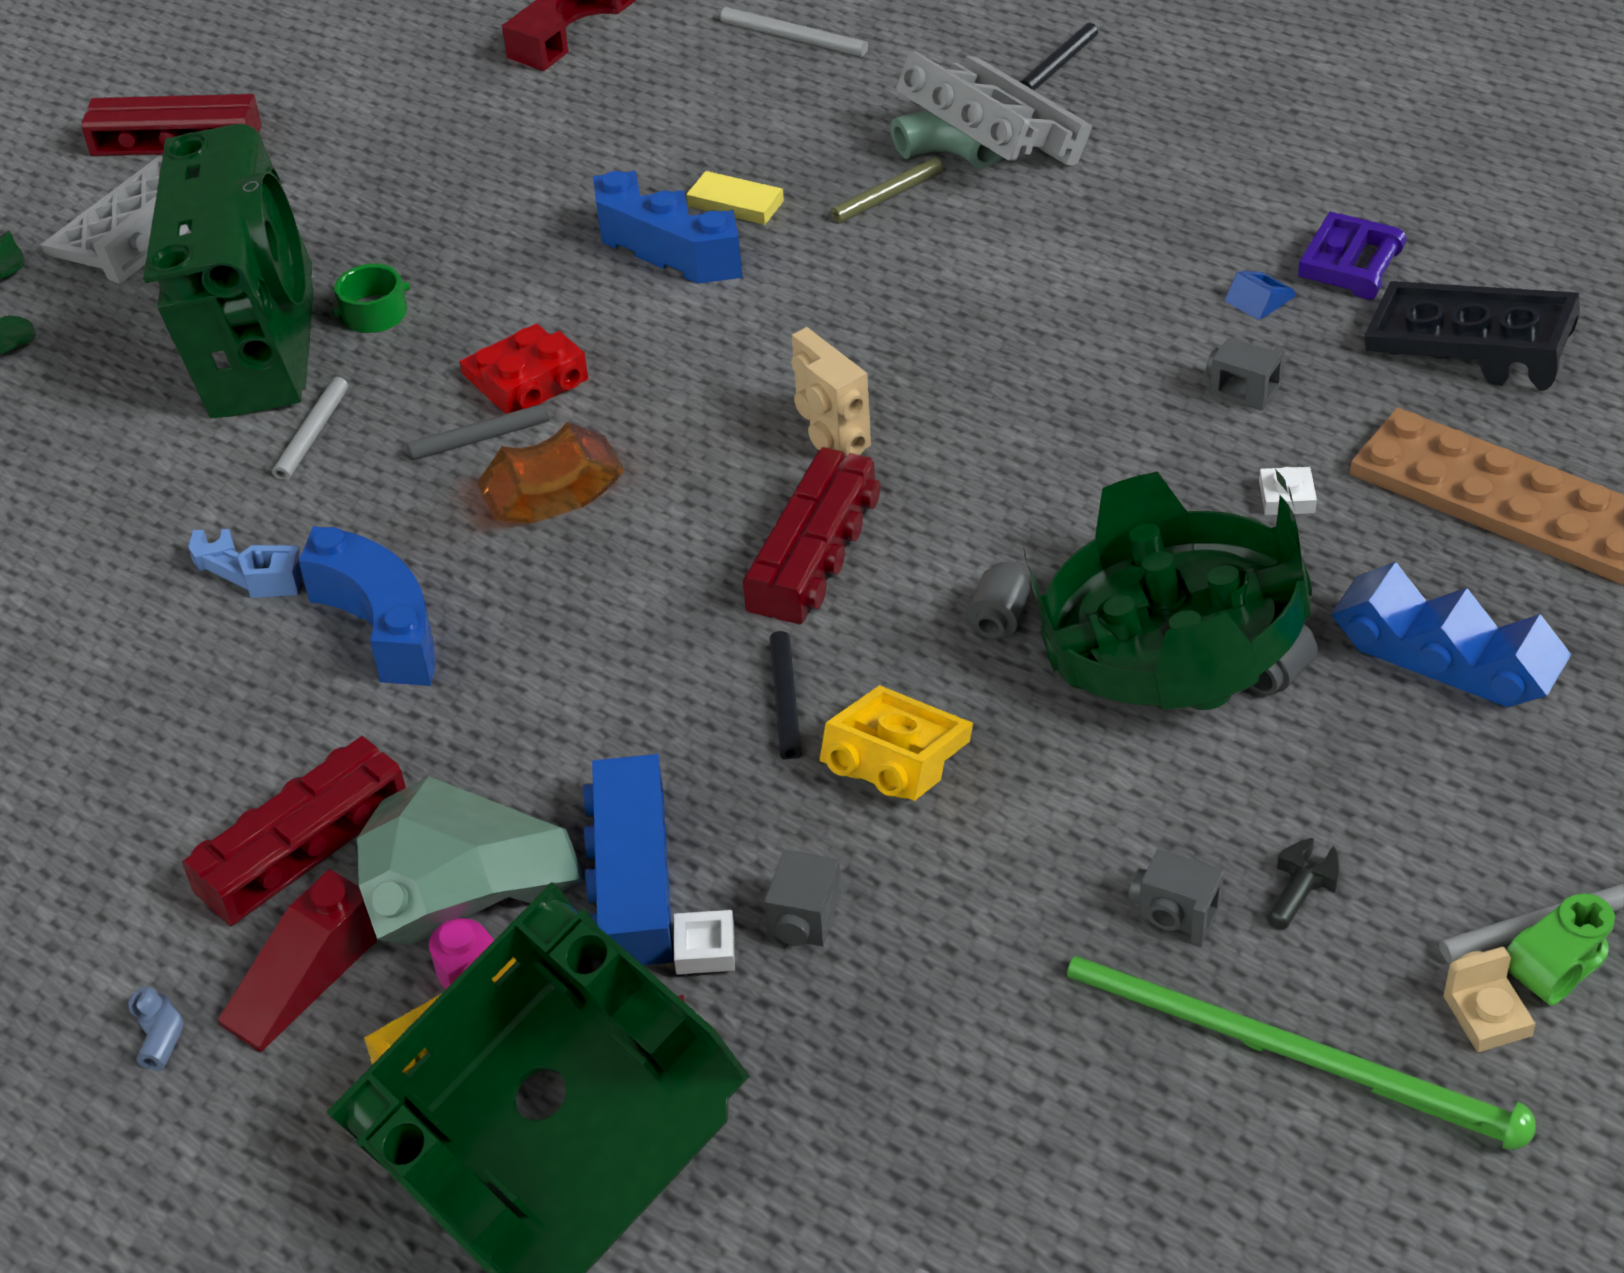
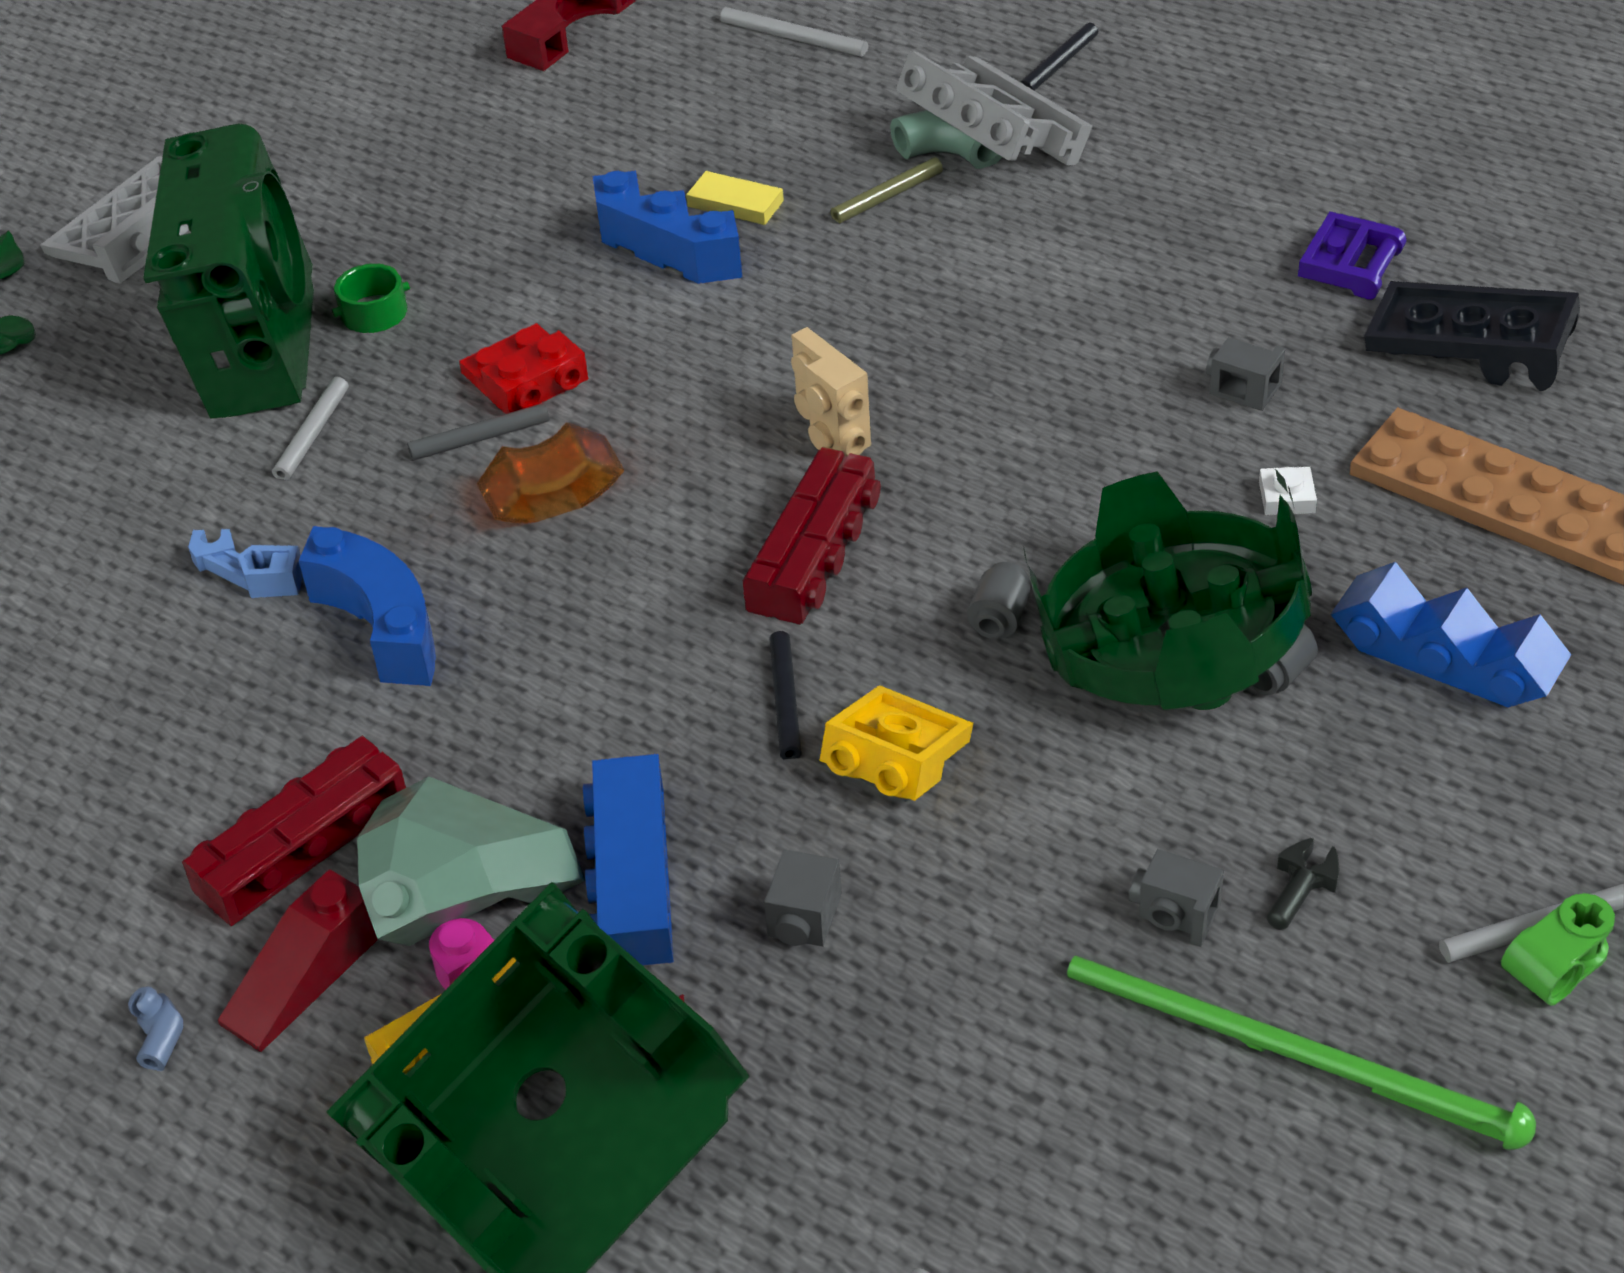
(144, 123): dark red brick -> none
(704, 942): white plate -> none
(1258, 293): blue slope -> none
(1486, 1000): tan bracket -> none

